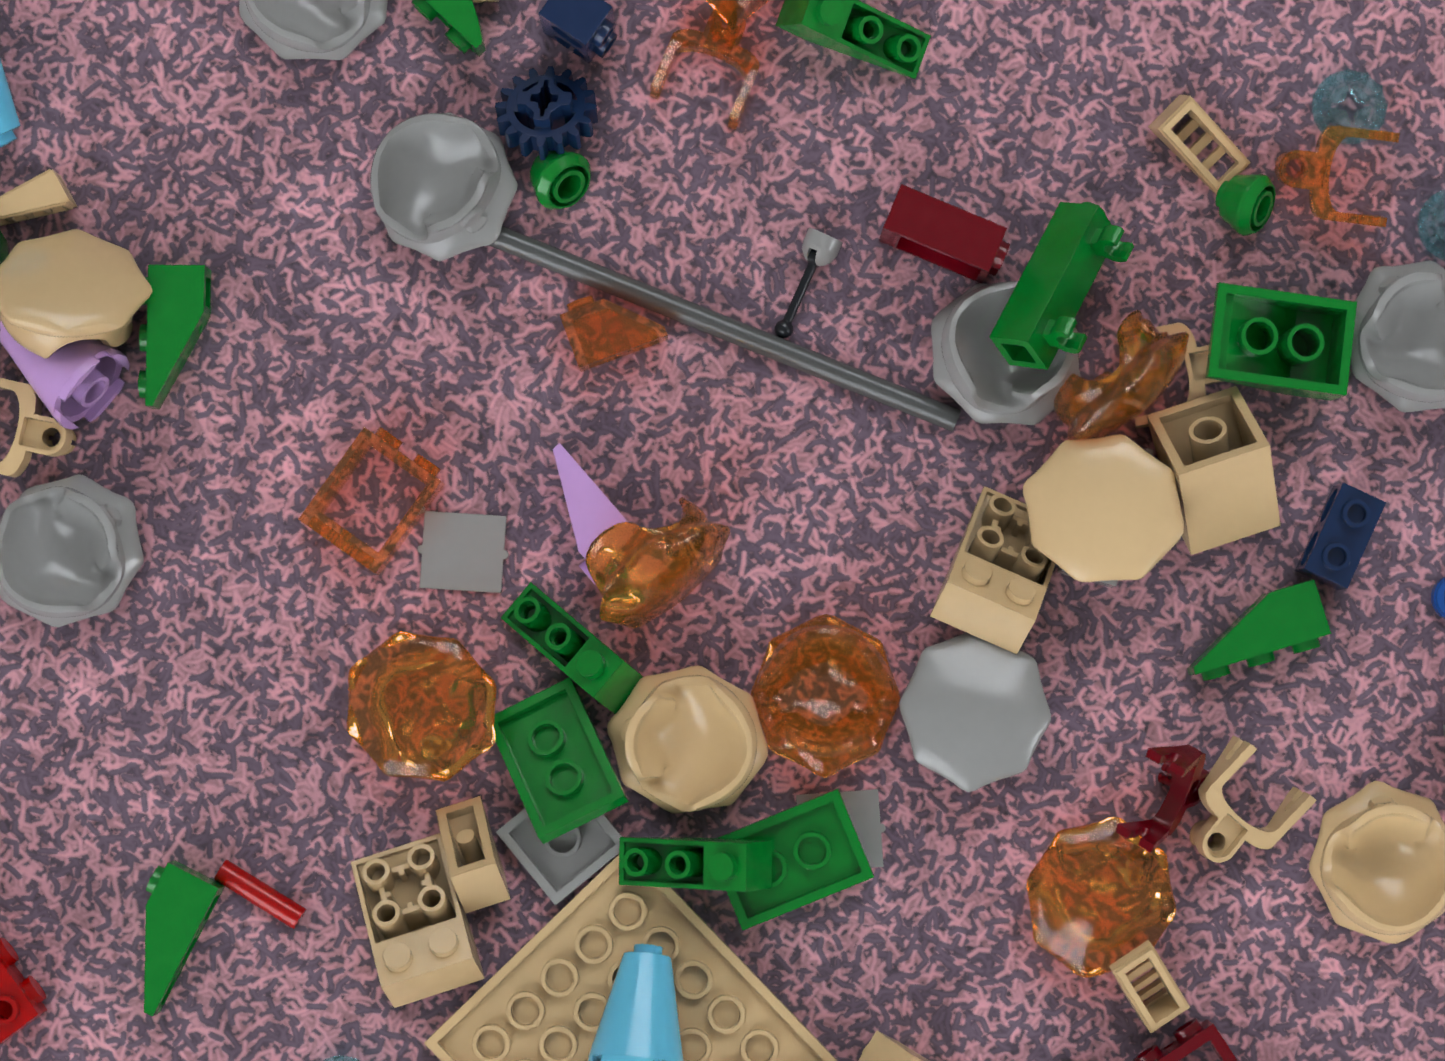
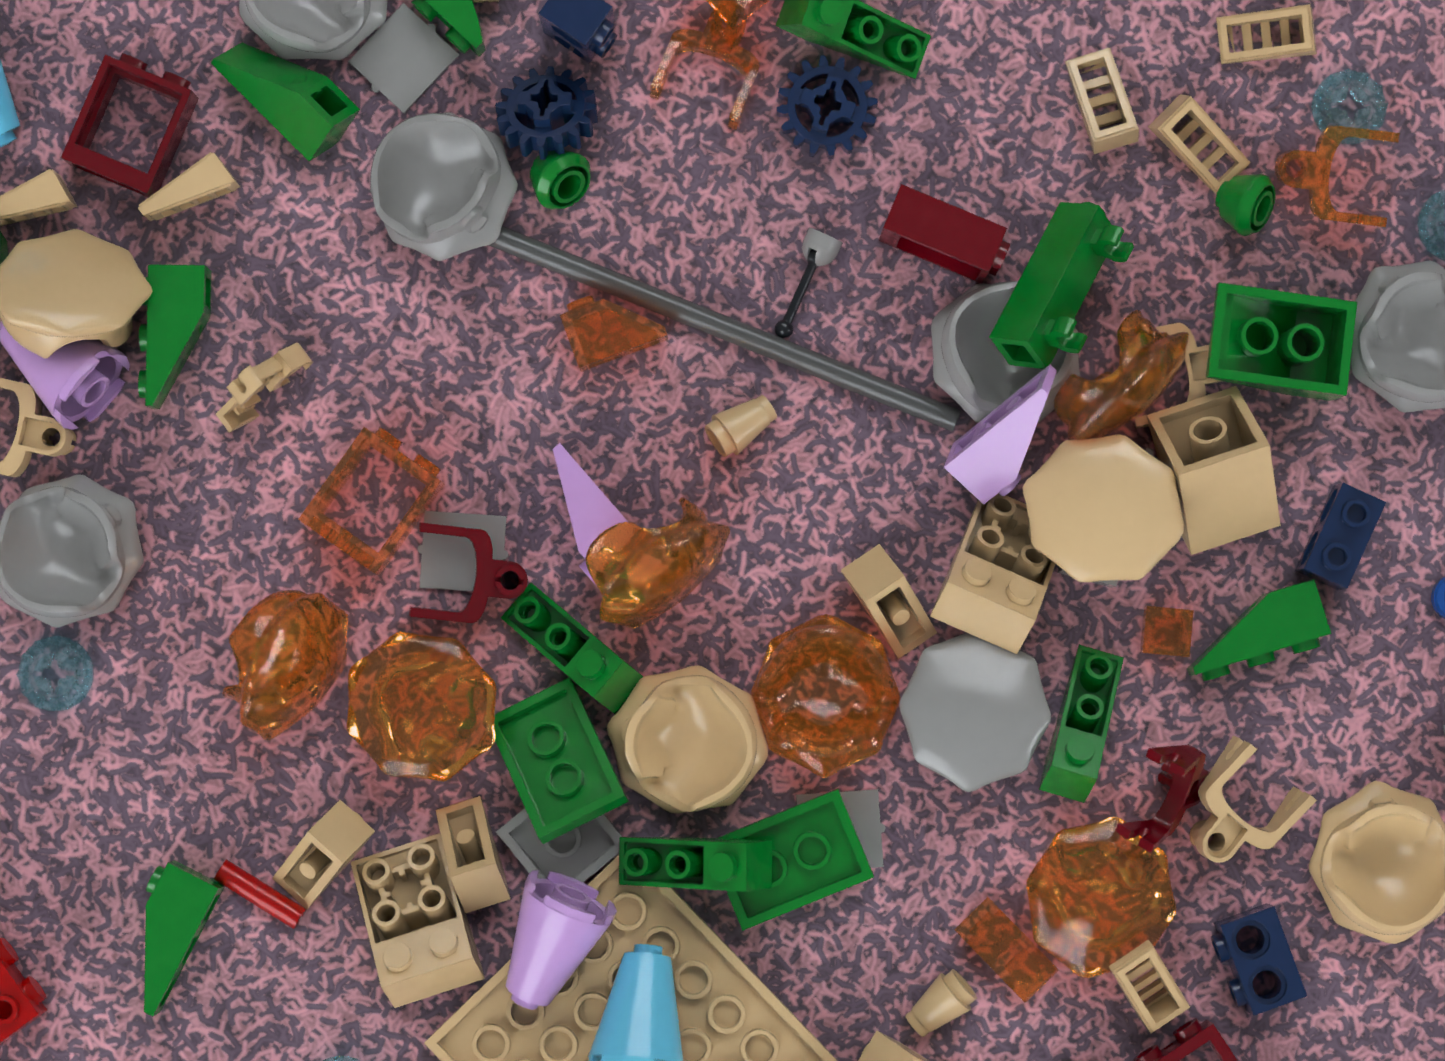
(69, 656): none -> clear light blue gear
(134, 71): none -> dark red window
(196, 185): none -> tan slope
(252, 380): none -> tan piece
(286, 659): none -> clear orange piece
(292, 98): none -> green slope
(323, 853): none -> tan slope
(403, 58): none -> light grey piece
(487, 576): none -> dark red piece
(553, 936): none -> lavender cone
(739, 425): none -> tan cone
(805, 101): none -> dark blue gear
(889, 600): none -> tan slope
(941, 1003): none -> tan cone
(993, 450): none -> lavender slope
(1006, 949): none -> clear orange slope
(1082, 725): none -> green slope
(1114, 136): none -> tan slope
(1166, 631): none -> clear orange plate
(1268, 954): none -> dark blue brick
(1306, 28): none -> tan slope

